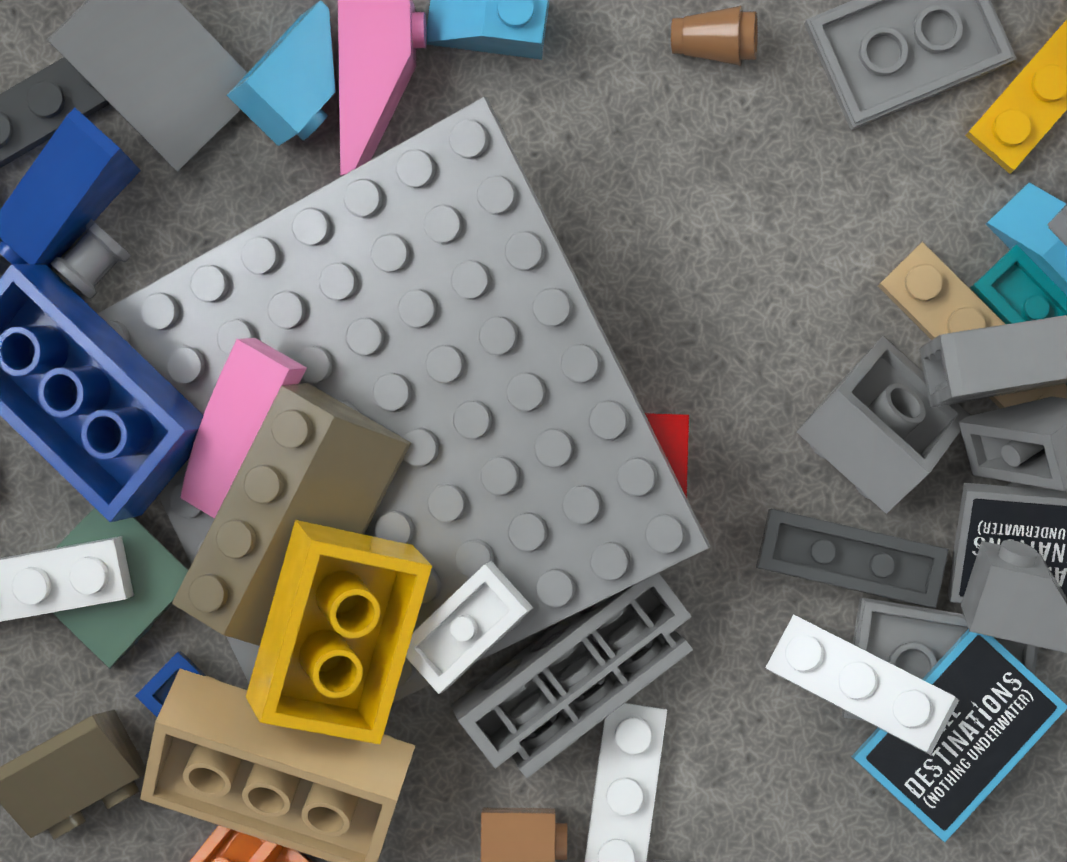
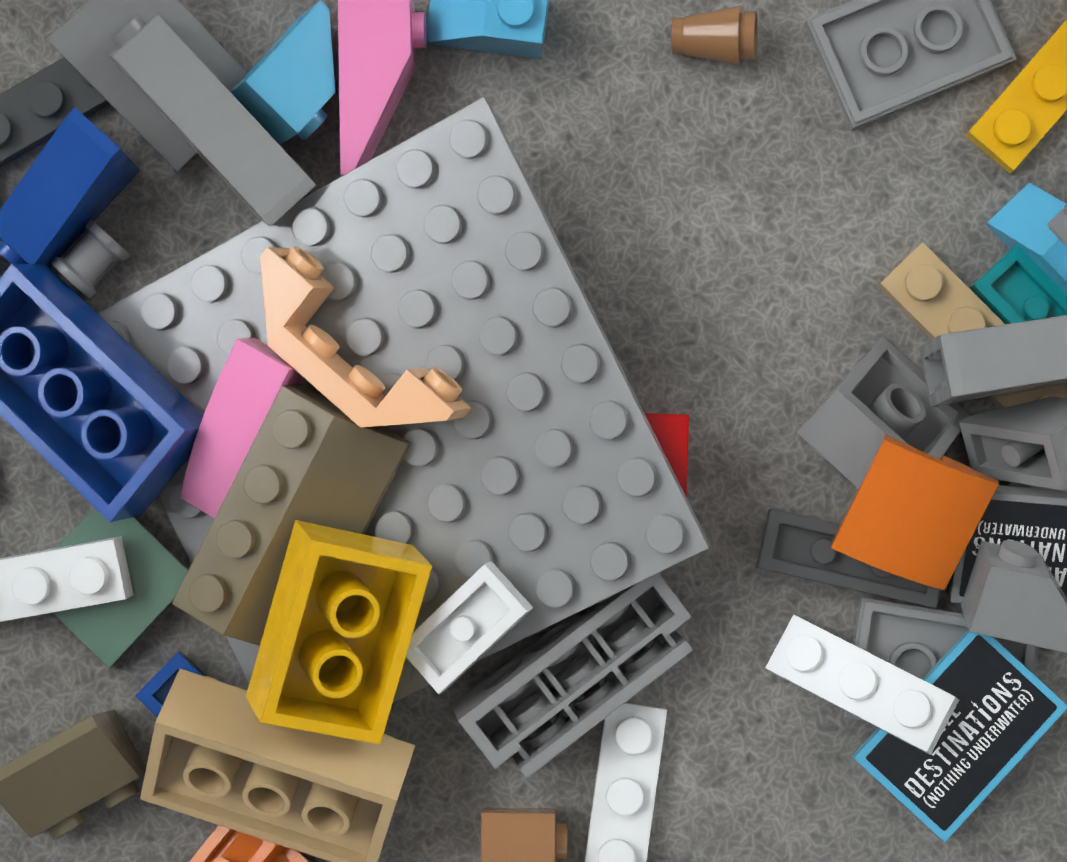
(210, 118): none -> light grey slope
(291, 297): none -> light nougat slope
(914, 513): none -> orange slope

